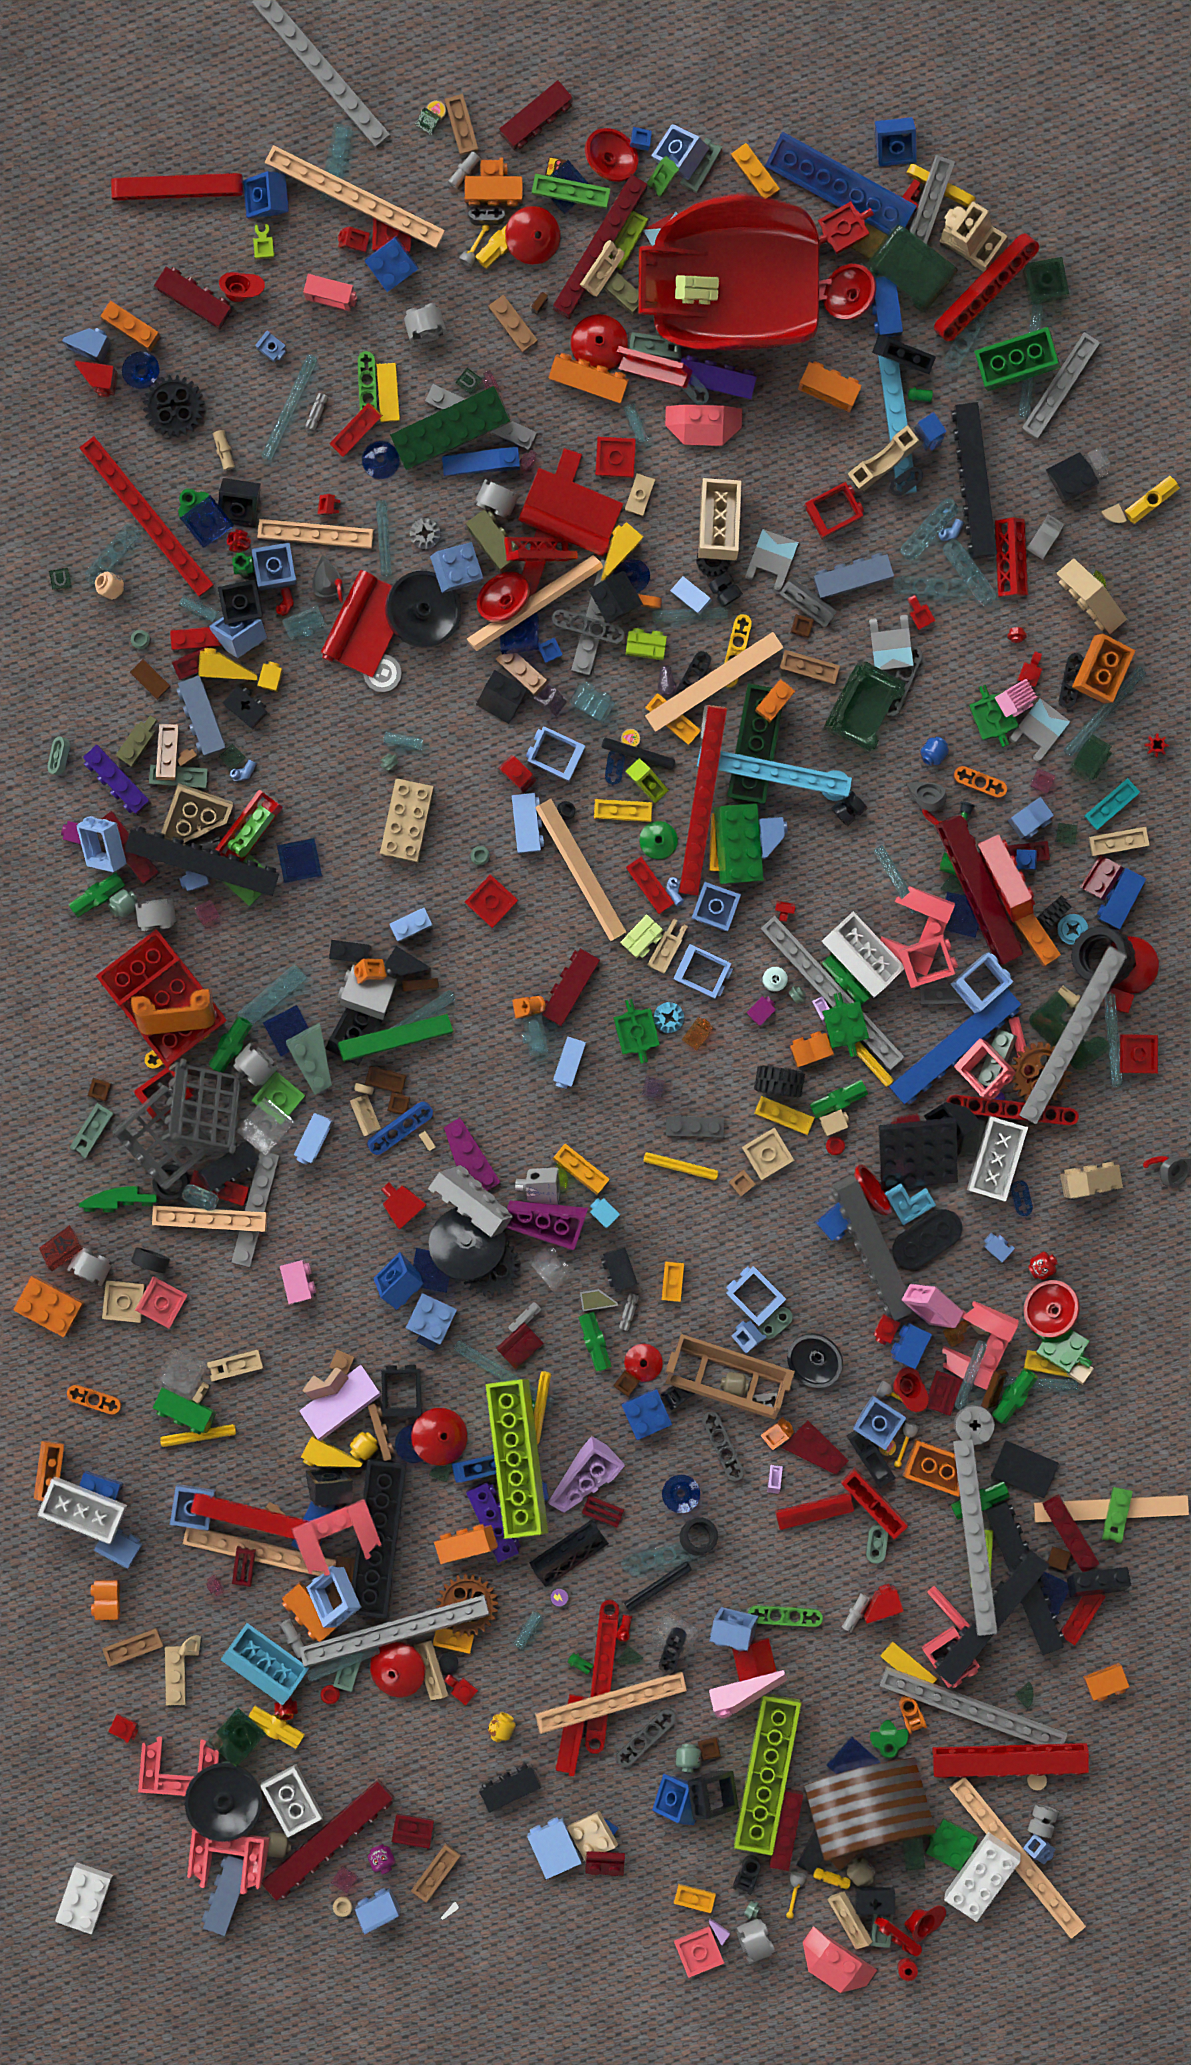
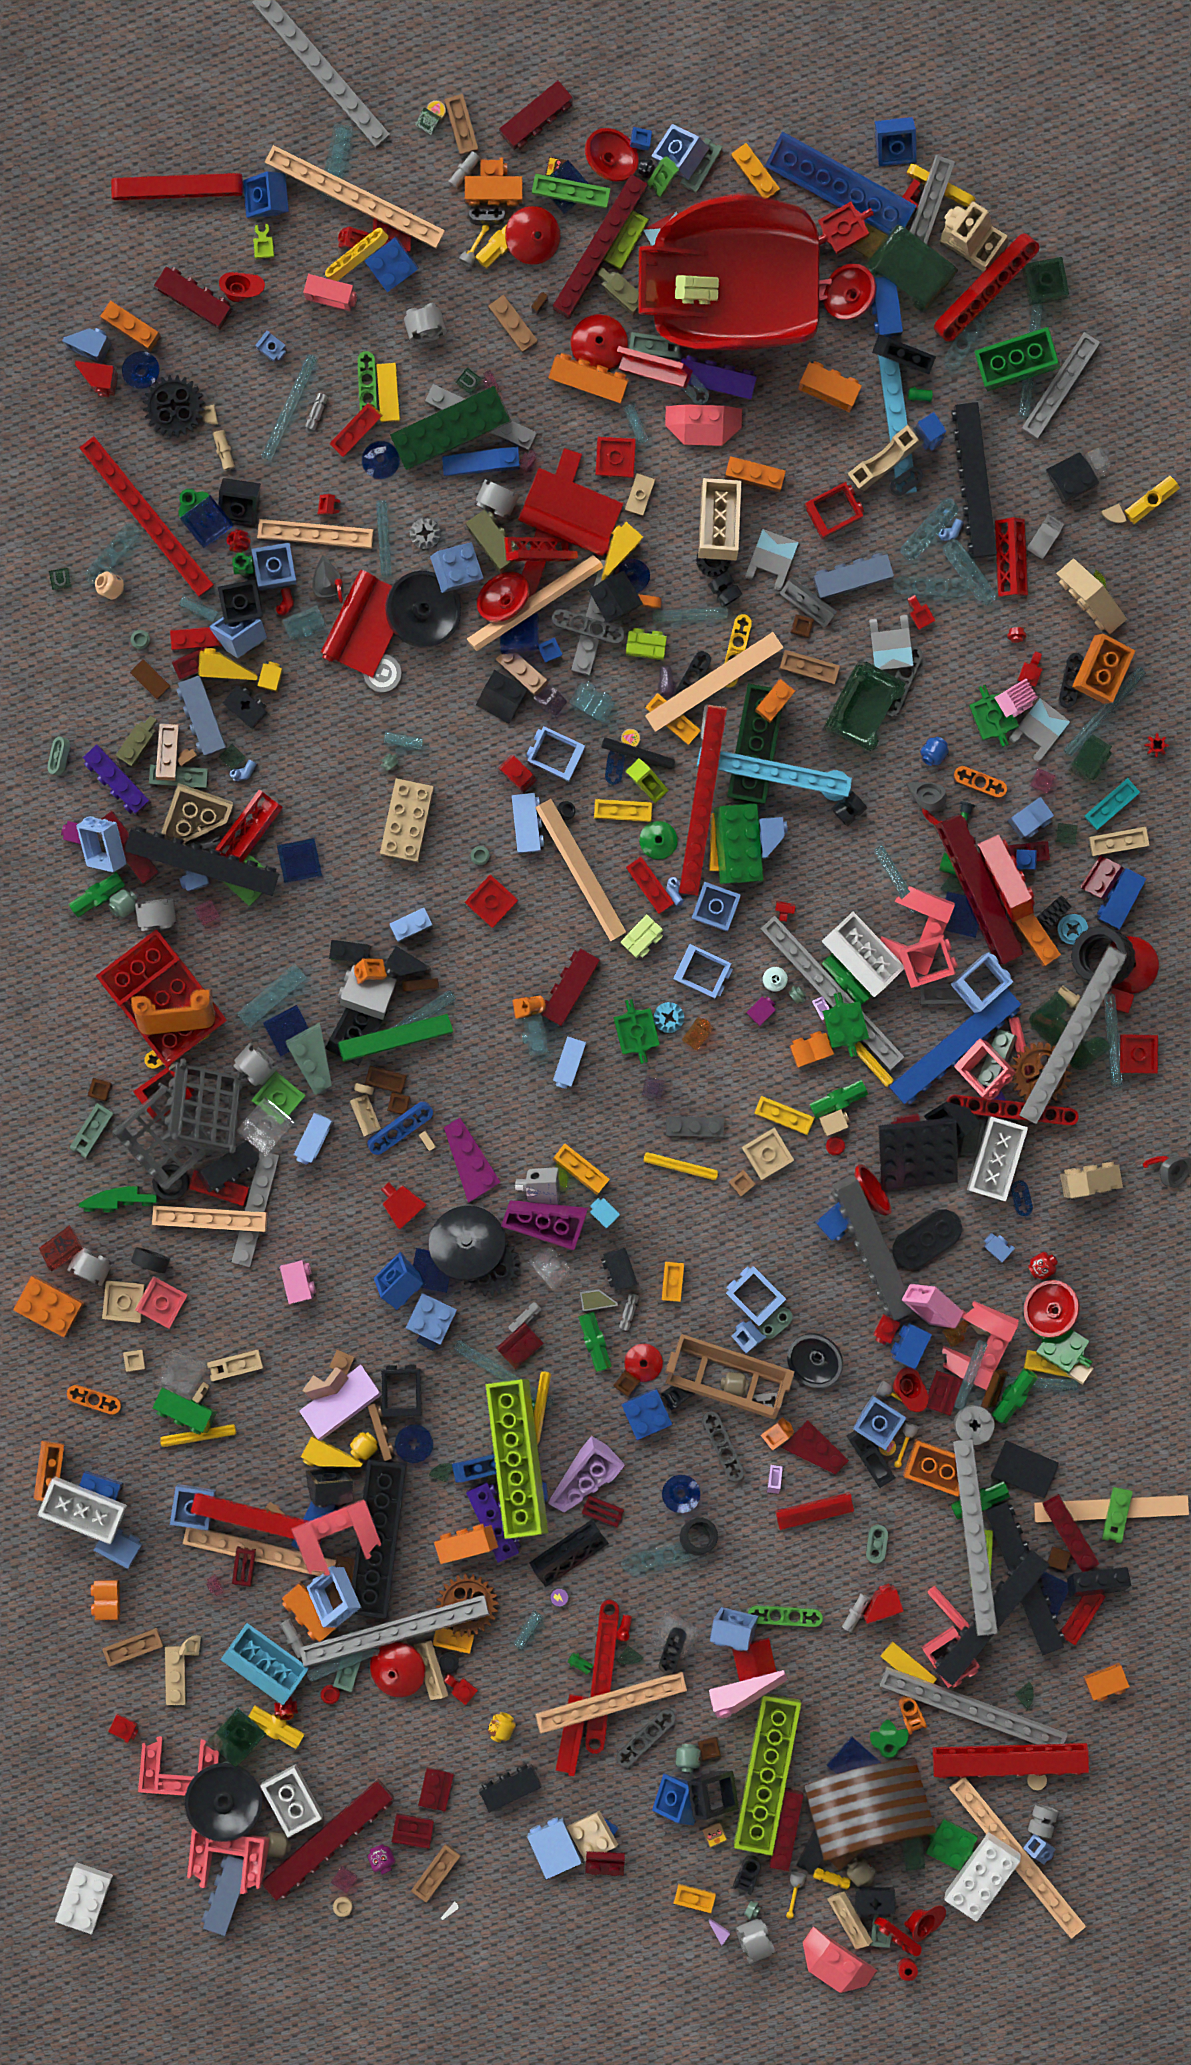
(134, 1360): none -> tan tile
(200, 1197): clear light blue beam -> none
(209, 415): none -> tan tile
(230, 1044): green piece -> none
(251, 831): bright green plate -> none
(356, 255): none -> yellow beam
(377, 1910): medium blue slope -> none
(427, 1436): red dish -> none
(436, 1789): none -> dark red plate
(471, 1199): light grey wedge -> none
(602, 268): tan plate -> none
(646, 168): none -> black plate
(657, 1586): black axle -> none
(666, 948): tan hinge -> none
(691, 595): light blue tile -> none
(698, 1951): coral plate -> none
(714, 1834): none -> medium nougat tile
(755, 474): none -> orange brick
(779, 1081): black tyre -> none
(874, 1503): red brick -> none
(908, 1207): medium azure tile -> none

